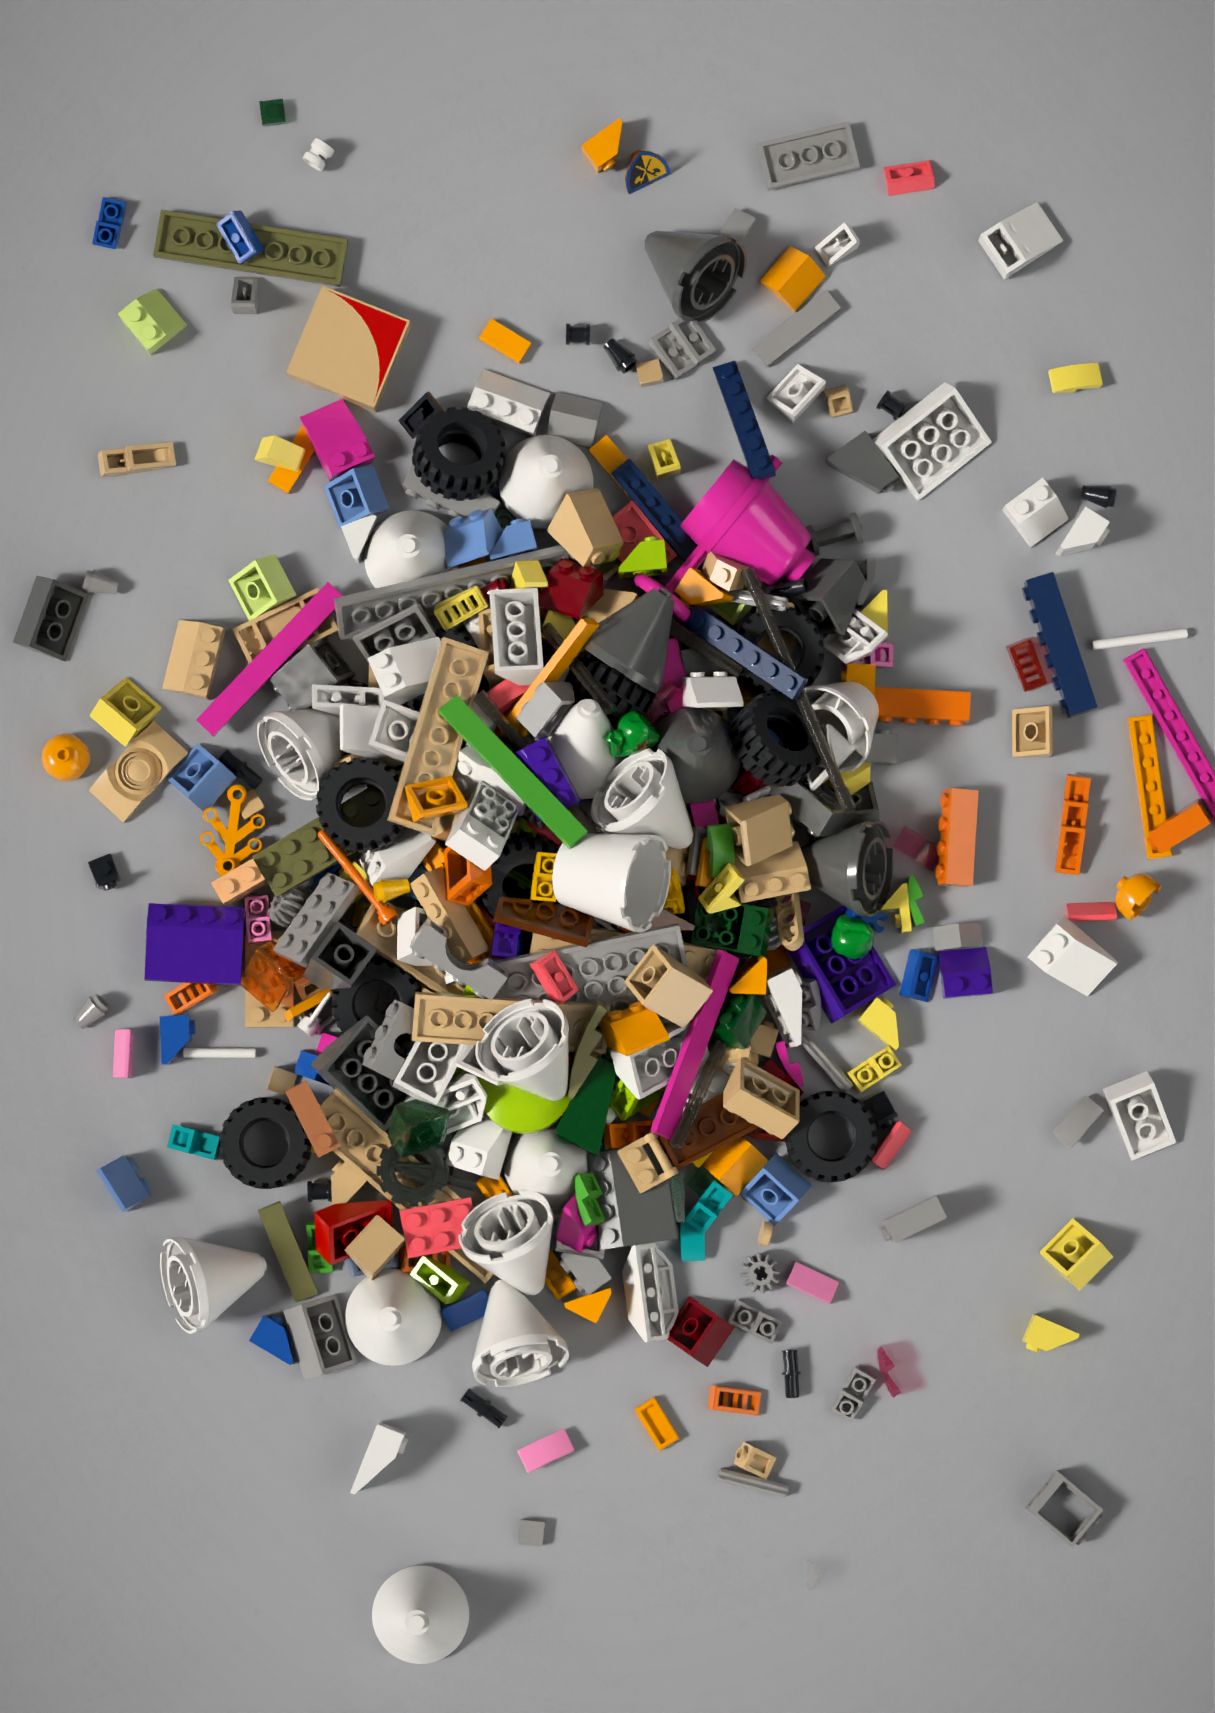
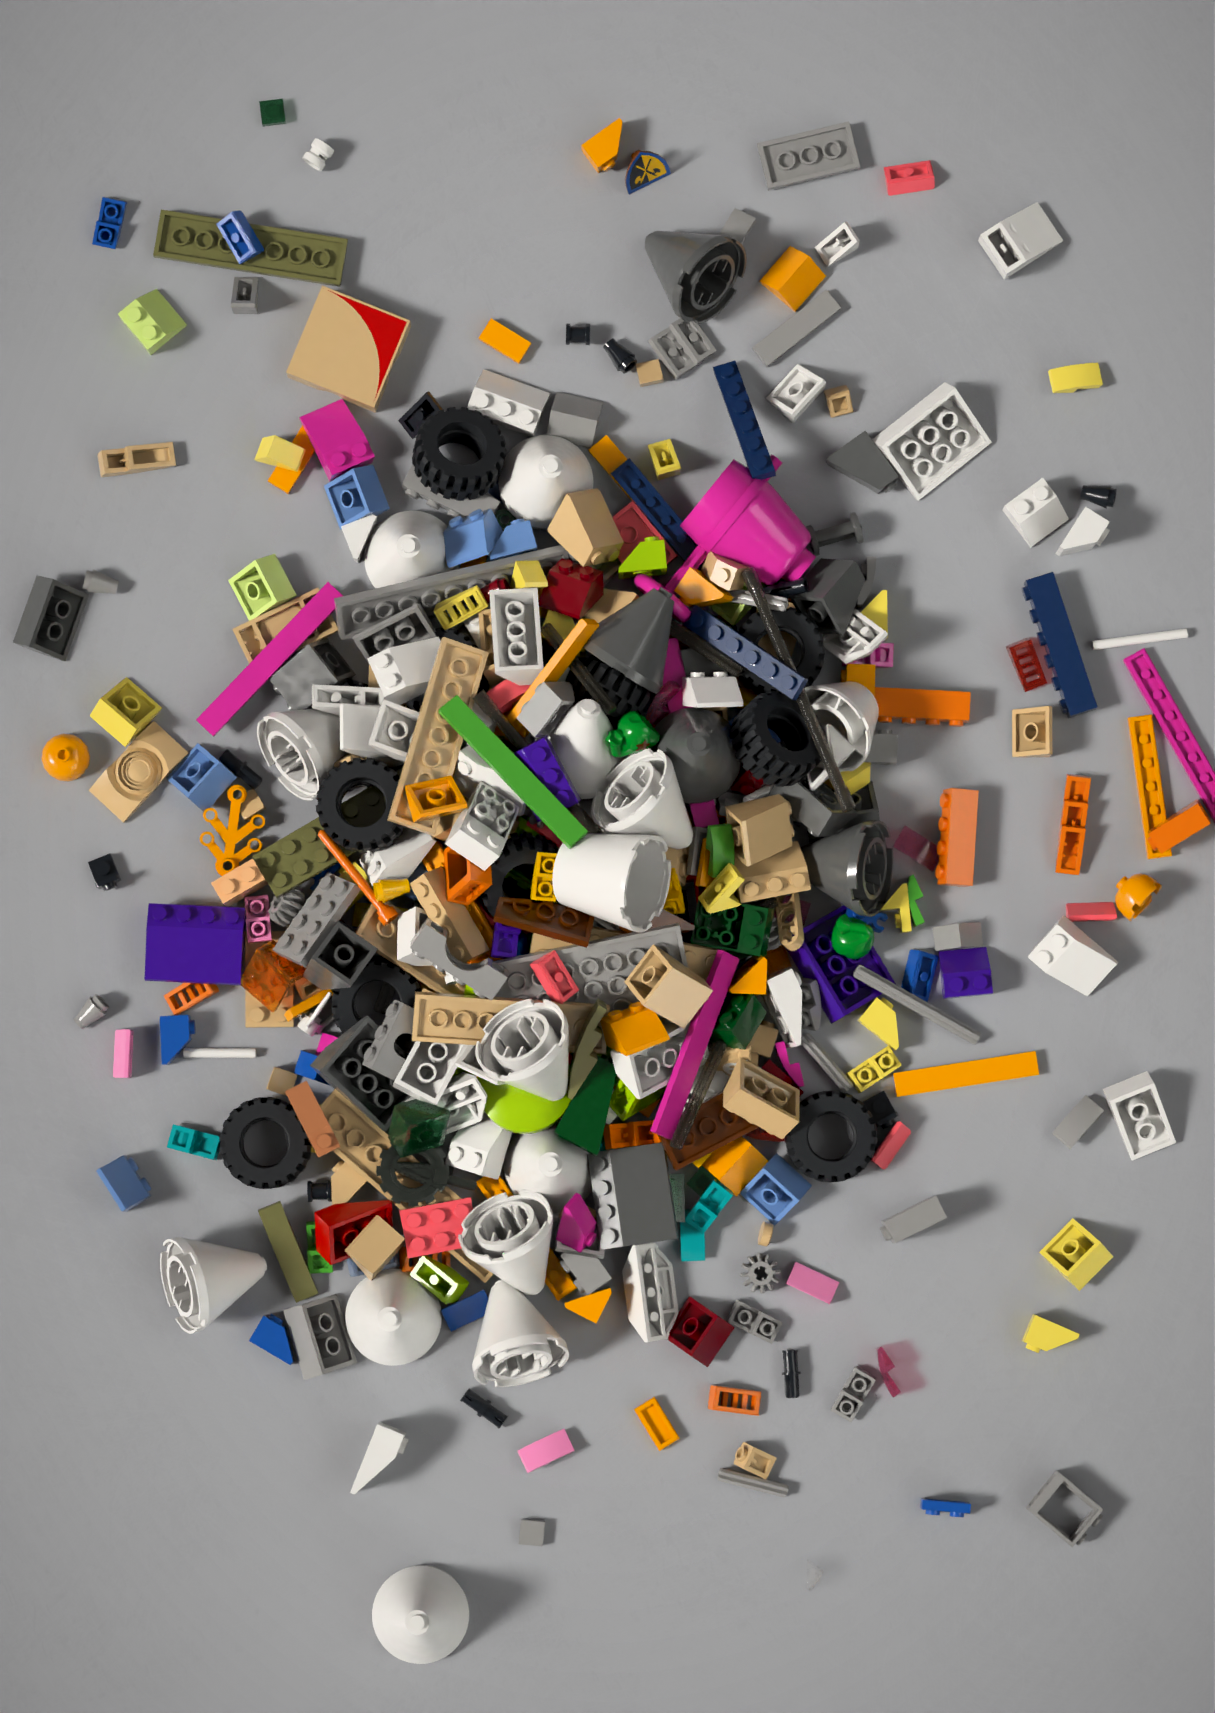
(194, 659): tan slope -> none
(586, 1193): bright green slope -> none
(640, 1166): tan plate -> none
(891, 405): black bush -> none
(917, 1004): none -> light grey axle
(934, 1506): none -> blue plate
(966, 1074): none -> light orange tile

